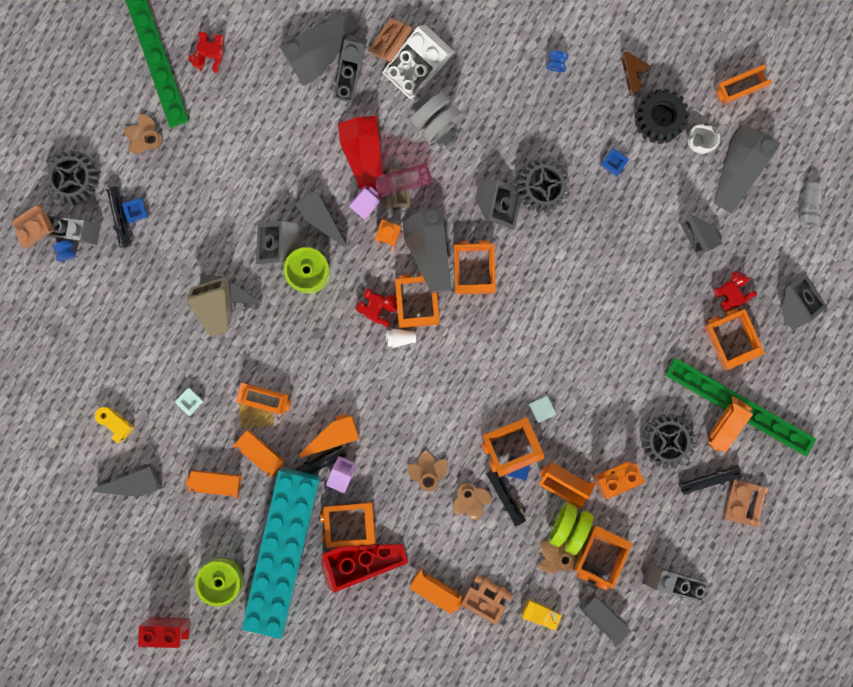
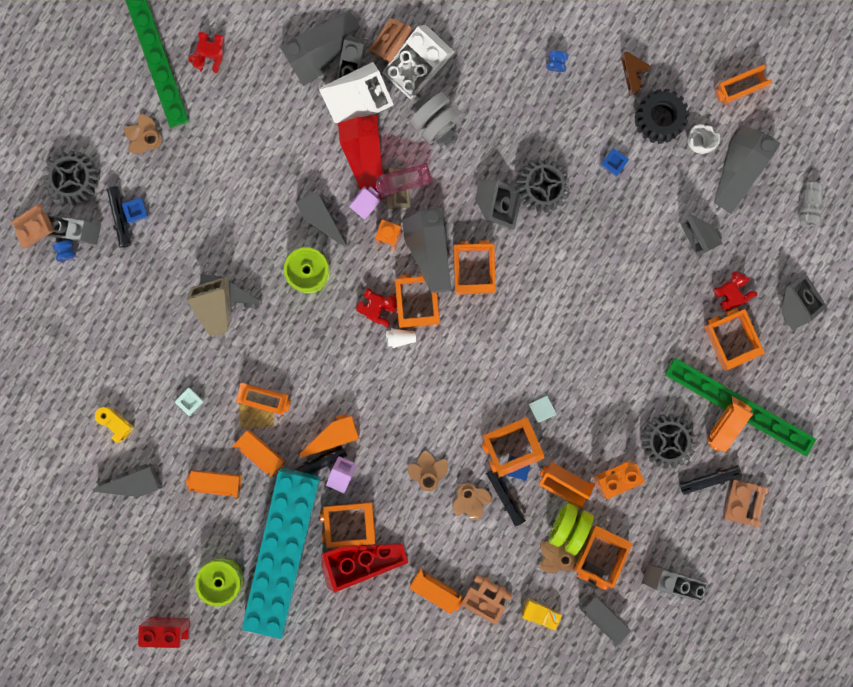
(277, 241): dark grey slope -> none
(356, 94): none -> white slope

